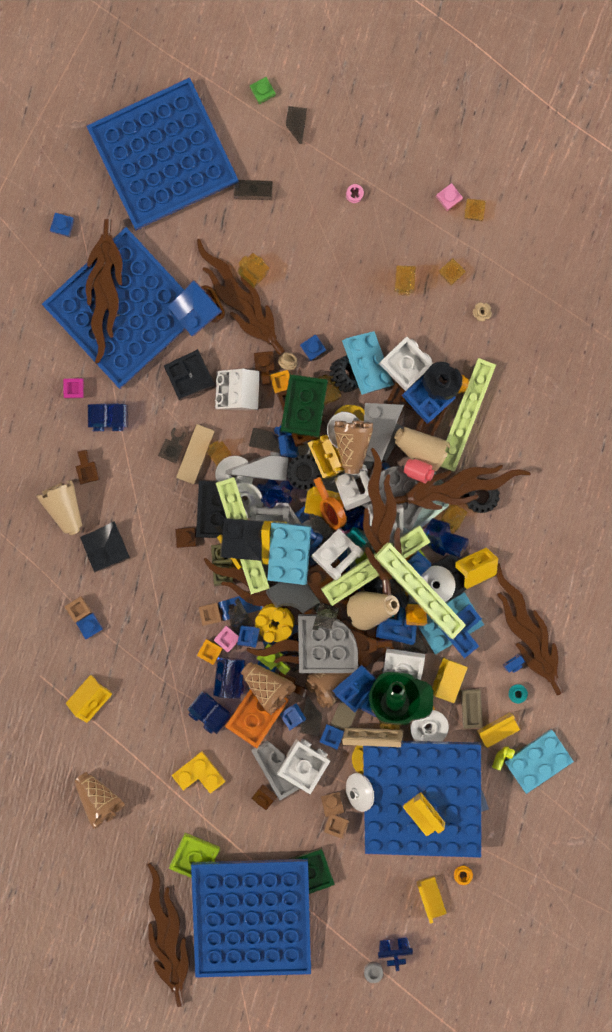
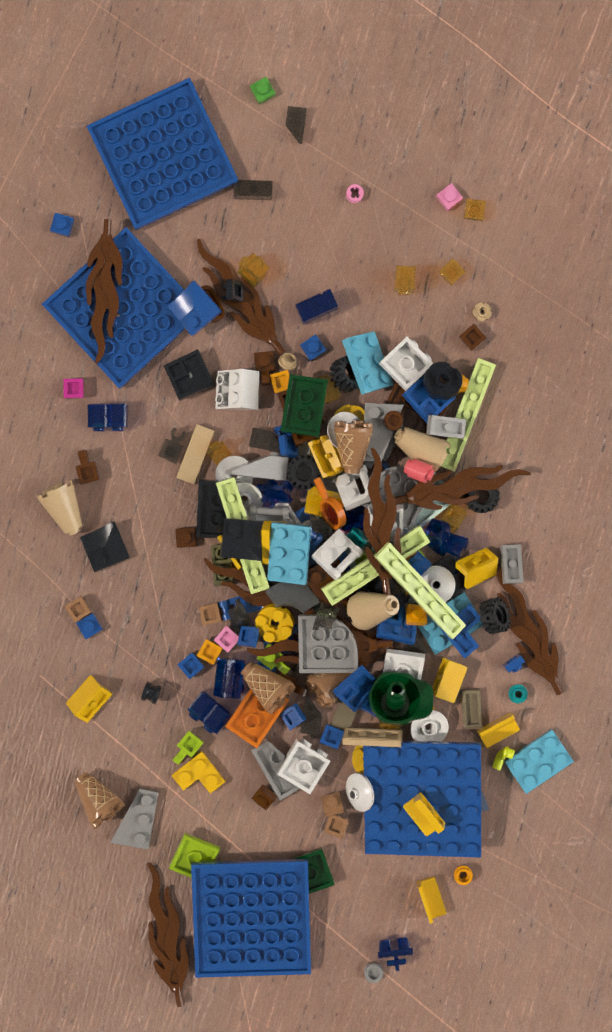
(138, 822): none -> light grey wing
(151, 692): none -> black wheel
(189, 745): none -> lime plate
(191, 665): none -> blue plate
(234, 291): none -> black tile
(316, 307): none -> clear blue brick
(393, 420): none -> reddish brown tile
(446, 426): none -> light grey plate
(472, 337): none -> reddish brown plate
(494, 615): none -> black tyre
(511, 564): none -> light grey plate

